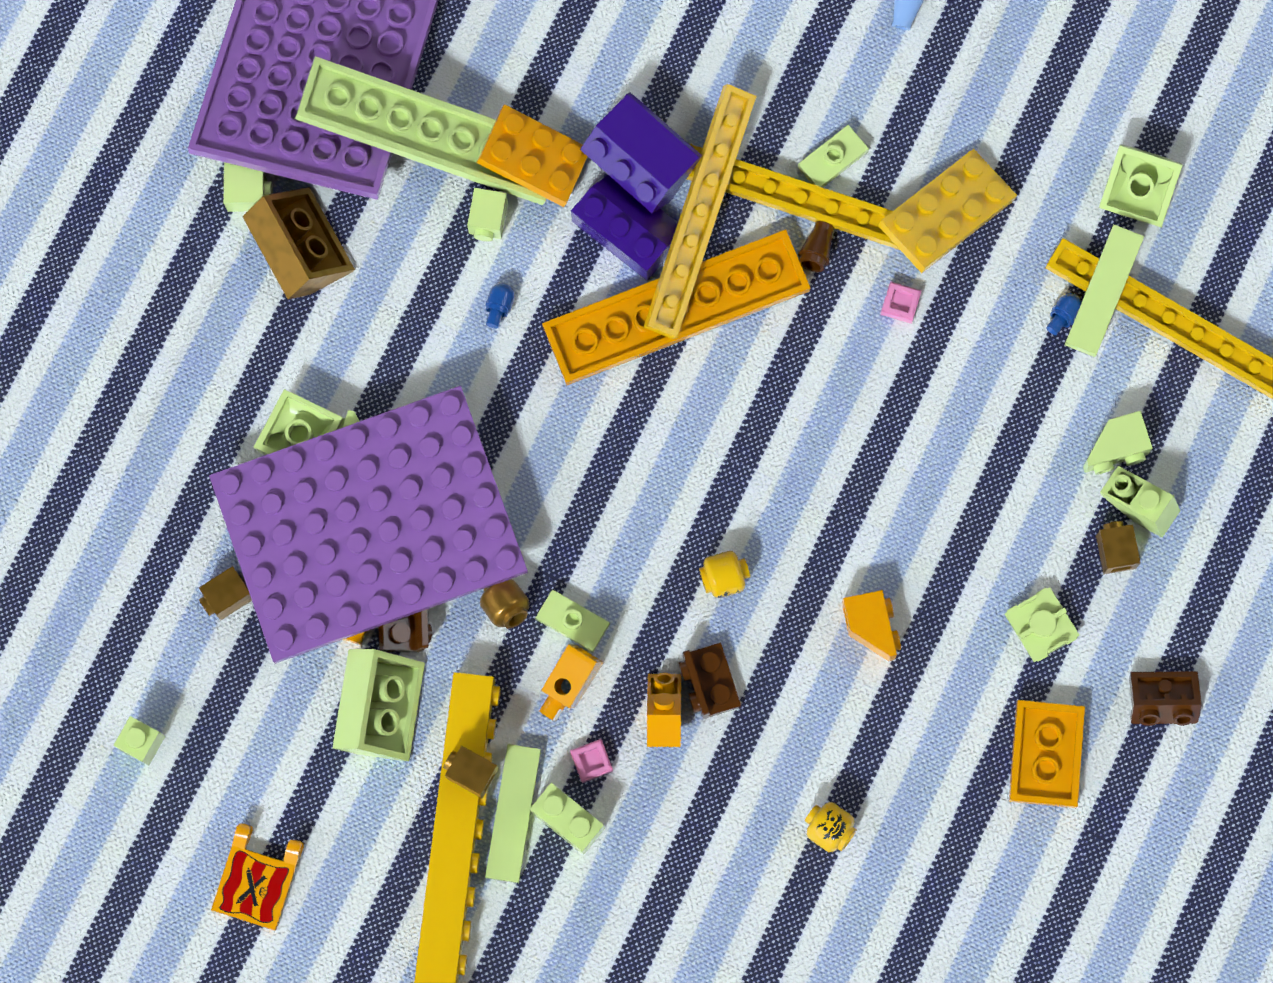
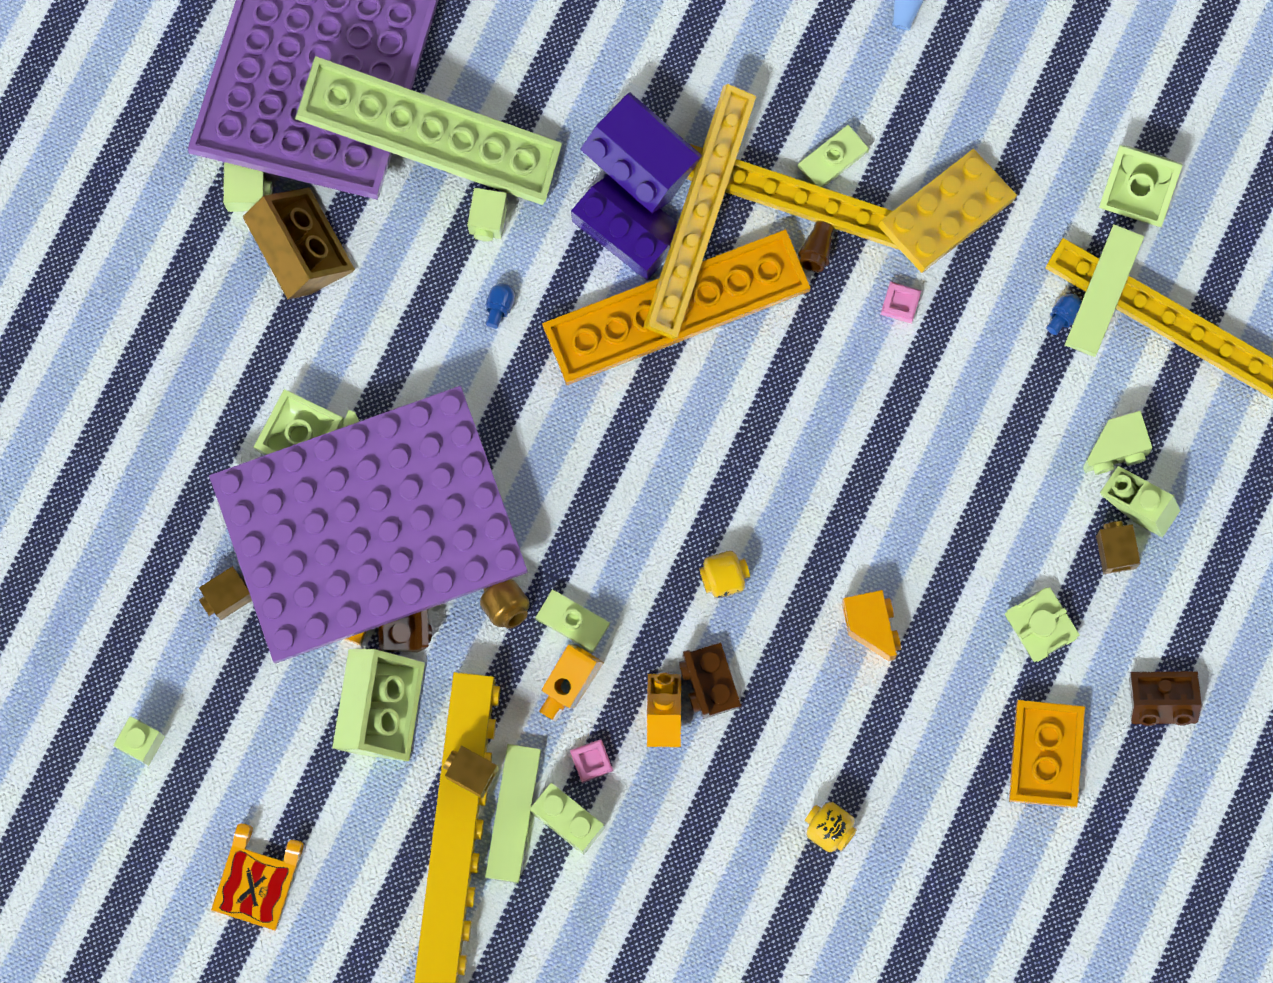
(533, 155): light orange plate -> none

